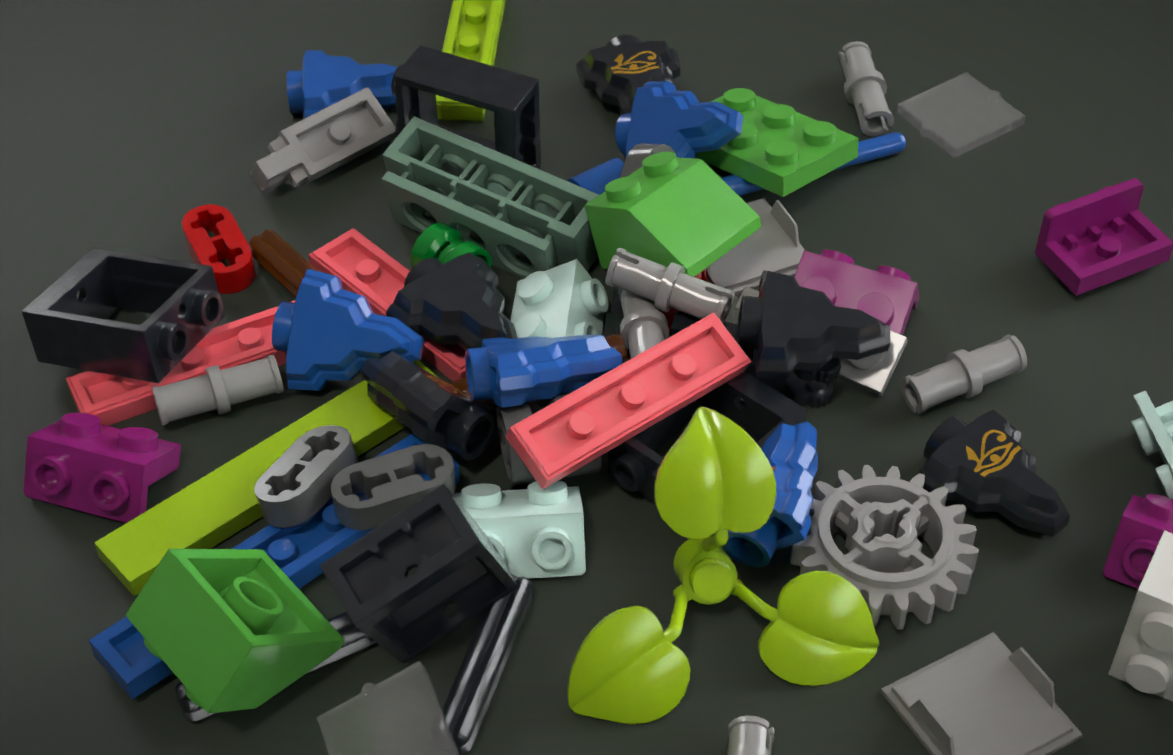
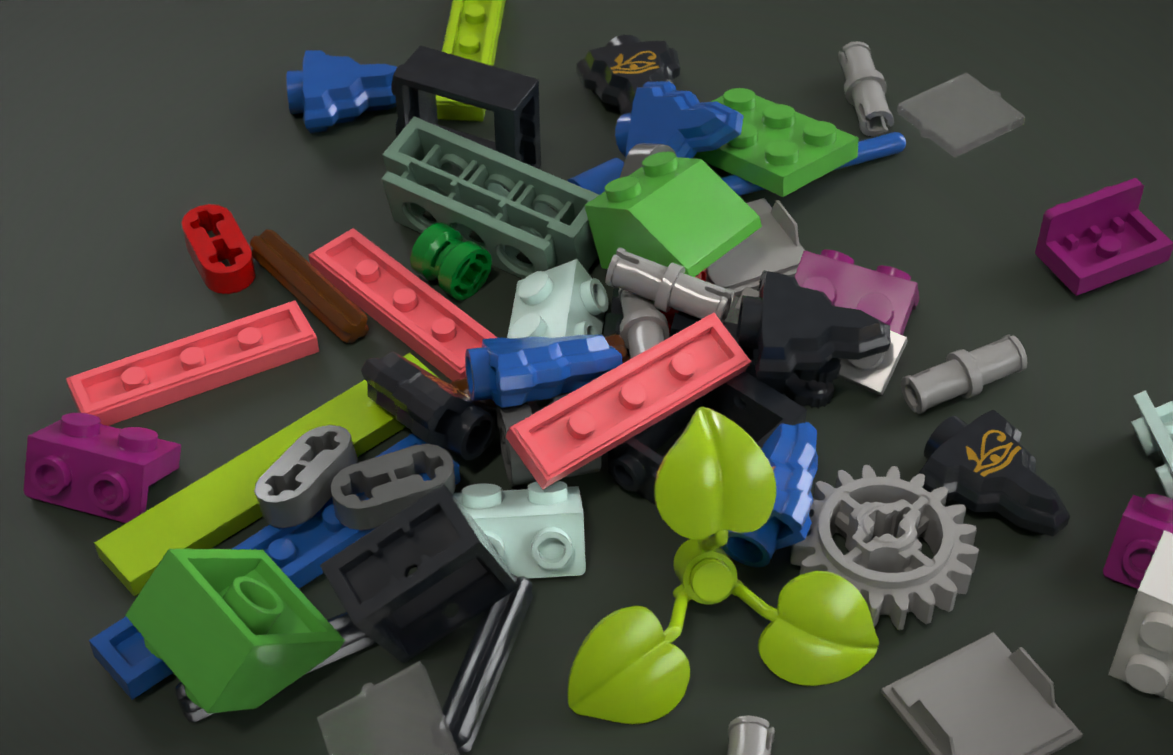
(77, 331): black window -> none
(217, 389): light grey pin -> none
(324, 141): light grey hinge -> none
(334, 333): blue rock -> none
(453, 302): black rock -> none

